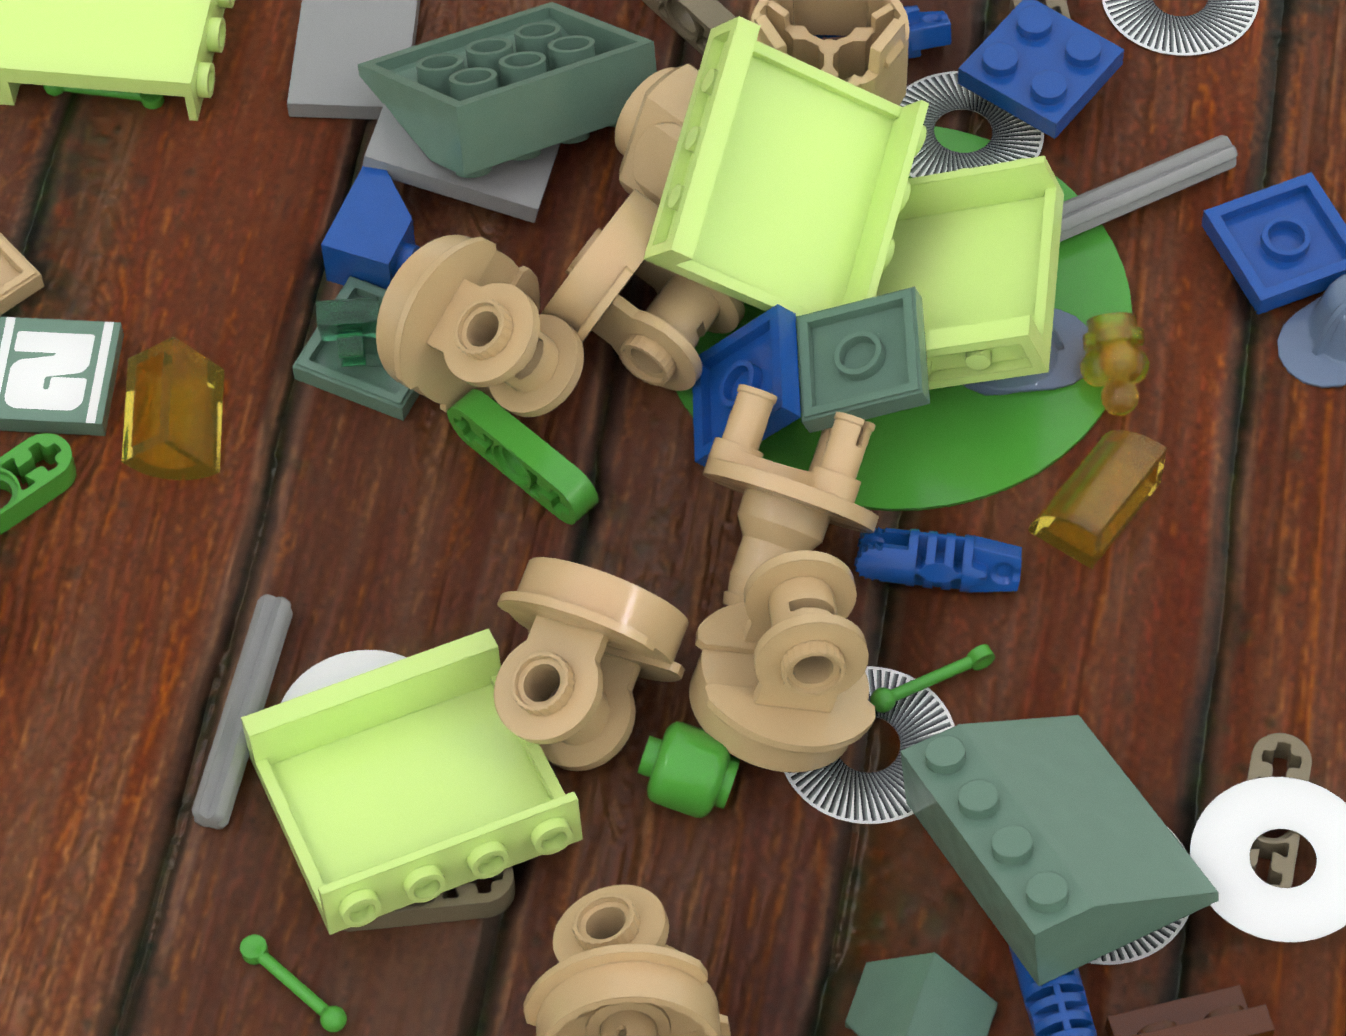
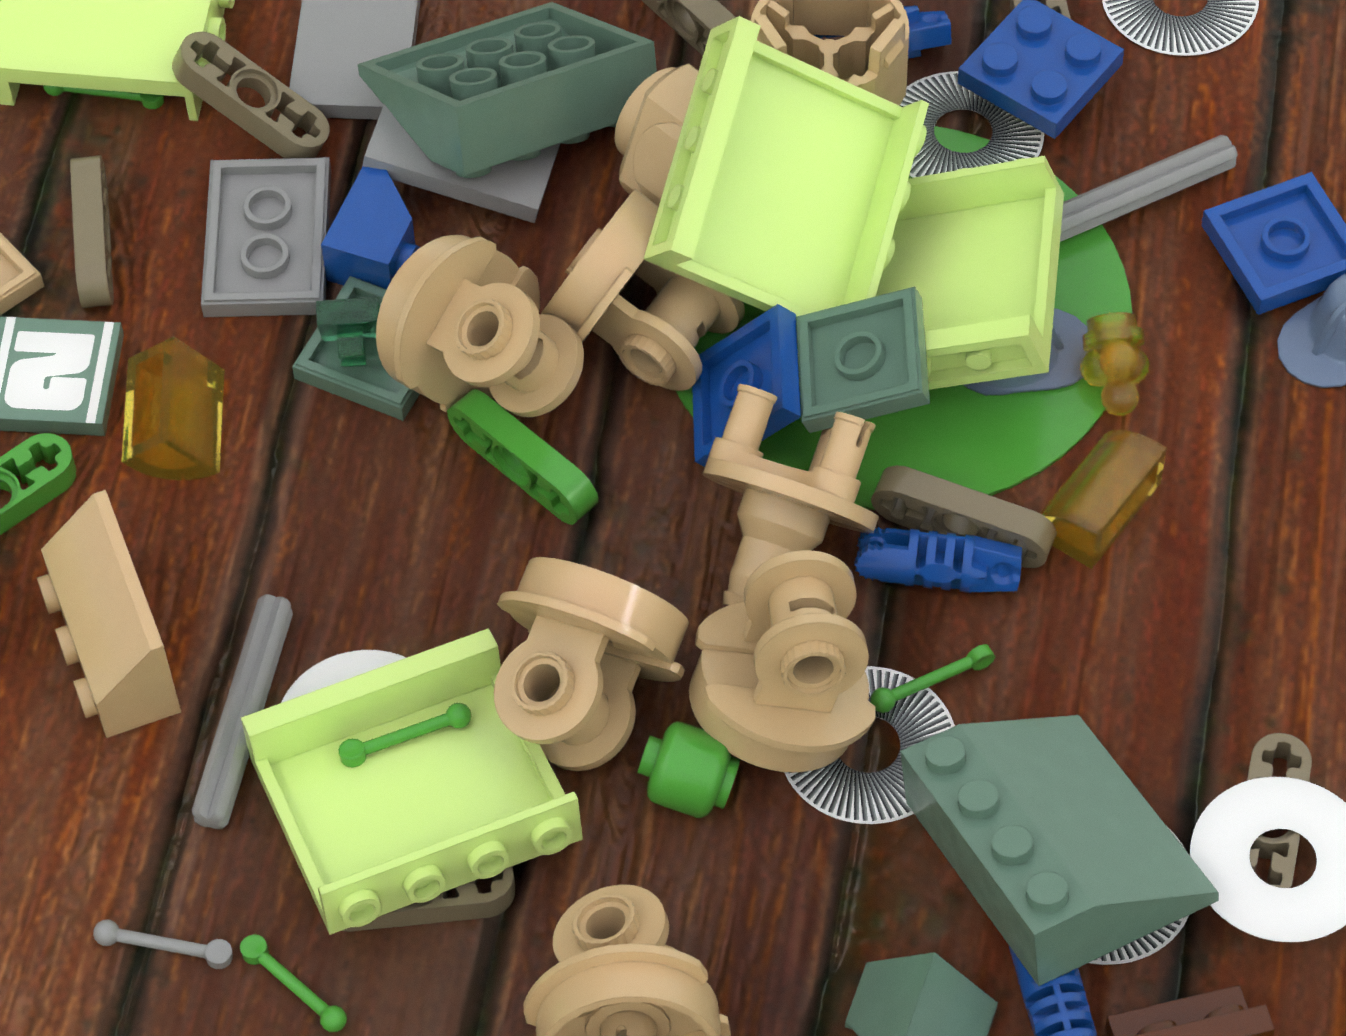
(91, 231): none -> dark tan beam
(106, 621): none -> tan slope
(217, 952): none -> light grey hinge
(245, 73): none -> dark tan beam
(265, 237): none -> light grey tile
(354, 752): none -> bright green hinge
(943, 506): none -> dark tan beam

